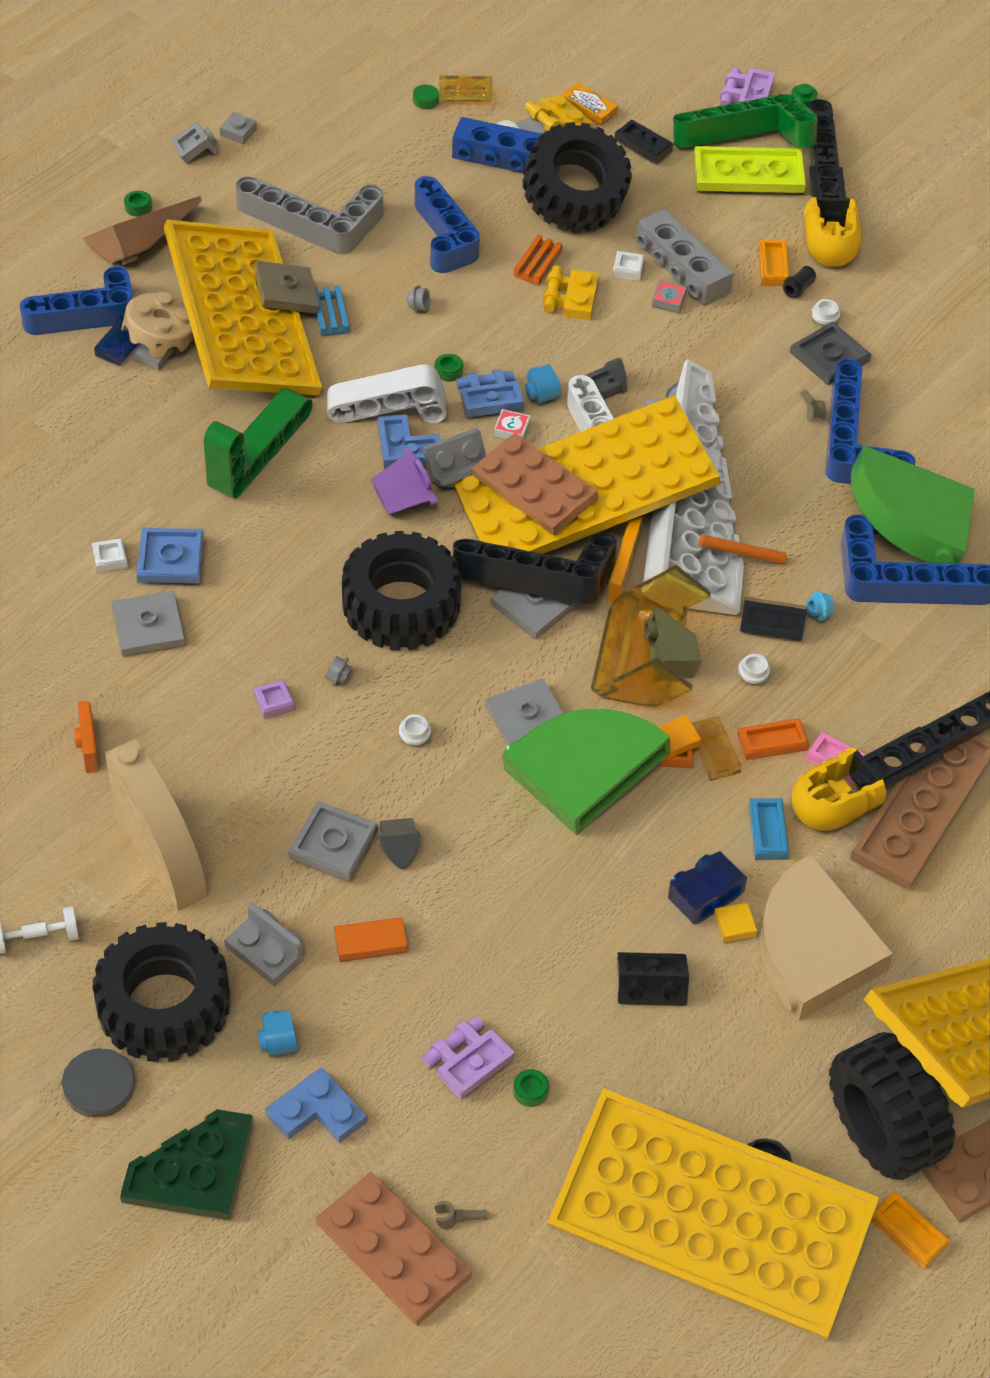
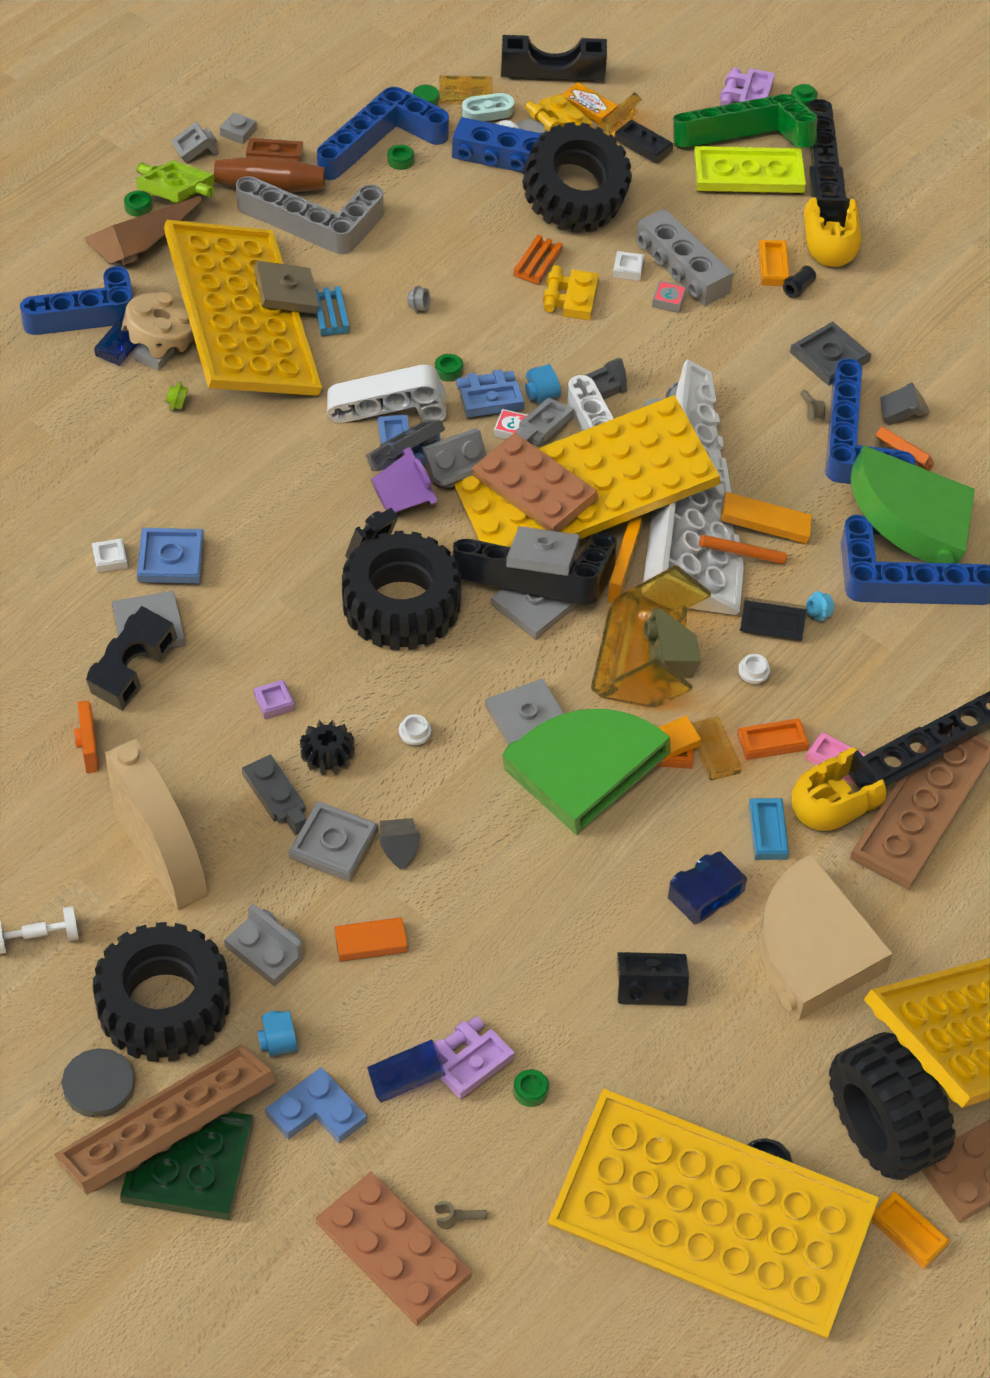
(142, 635): none -> black arch
(164, 1119): none -> medium nougat plate
(174, 181): none -> lime plate
(176, 396): none -> lime plate
(237, 457): green beam -> none
(274, 163): none -> dark orange plate
(275, 792): none -> dark grey hinge
(327, 747): none -> black gear
(338, 670): light grey plate -> none
(375, 524): none -> black plate
(378, 118): none -> blue beam
(400, 157): none -> green tile
(406, 1071): none -> clear blue plate
(421, 434): none -> dark grey hinge
(456, 235): blue beam -> none
(488, 107): none -> light aqua plate
(543, 551): none -> light grey plate
(544, 421): none -> light grey hinge
(582, 62): none -> black arch
(624, 111): none -> clear yellow plate
(735, 922): yellow tile -> none
(766, 517): none -> light orange tile
(826, 312): white plate -> none
(895, 442): none -> orange tile
(903, 404): none -> dark grey tile

